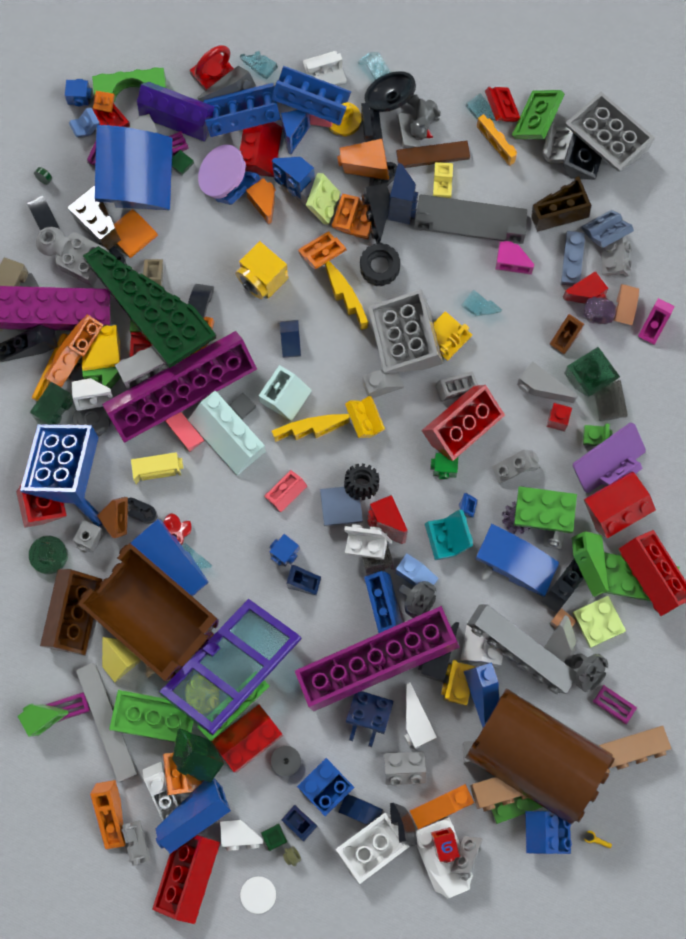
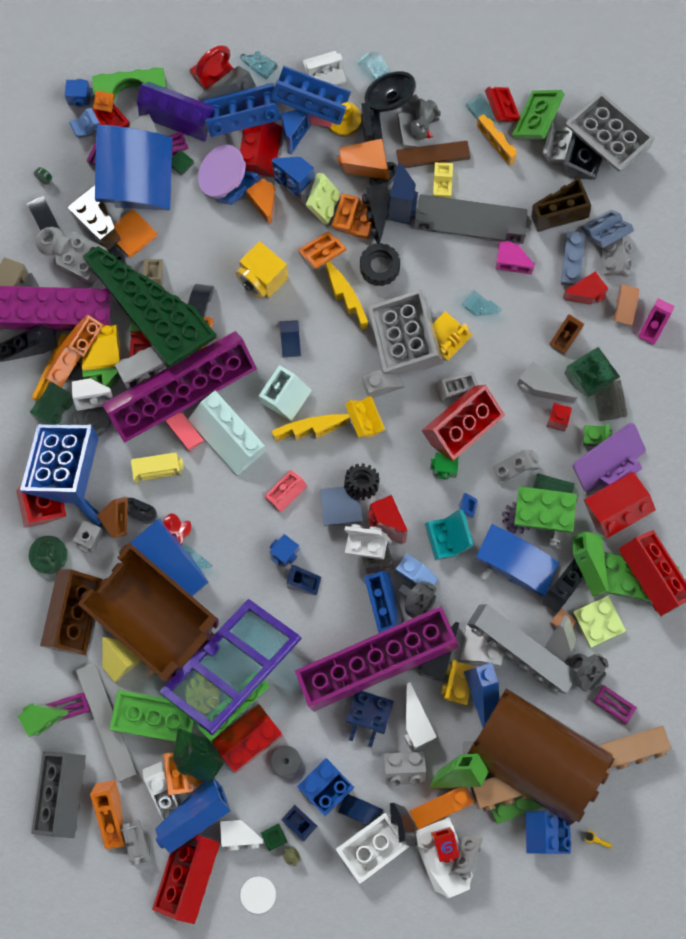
(58, 794): none -> dark grey slope
(242, 406): dark grey tile -> none
(463, 771): none -> bright green slope
(553, 484): none -> clear green tile
(599, 310): clear purple gear -> none

